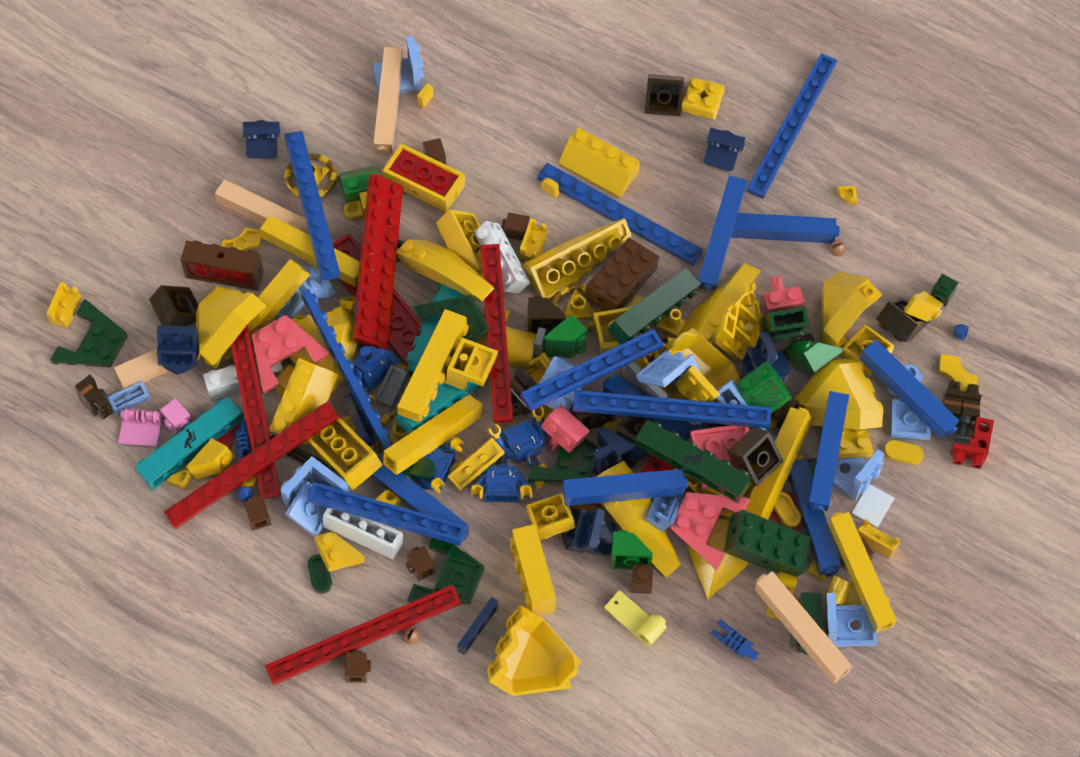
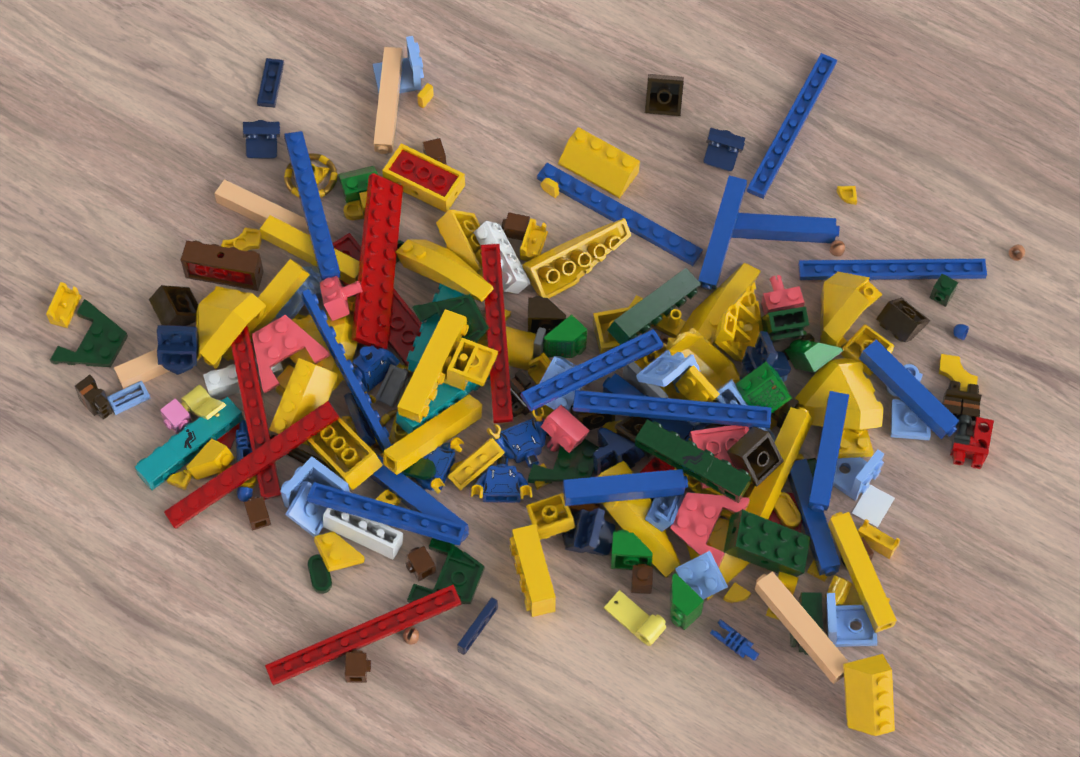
(140, 427): bright pink hinge -> none
(201, 404): none -> light yellow door
(270, 83): none -> dark blue tile
(336, 295): none -> coral brick
(531, 657): yellow panel -> none
(577, 304): yellow piece -> none
(621, 276): reddish brown brick -> none
(684, 603): none -> green slope
(700, 89): yellow brick -> none
(702, 575): none -> light blue plate
(736, 594): none -> yellow tile
(869, 695): none -> yellow slope
(894, 268): none -> blue plate
(903, 452): yellow tile -> none
(924, 306): yellow slope -> none
(1019, 255): none -> nougat hinge

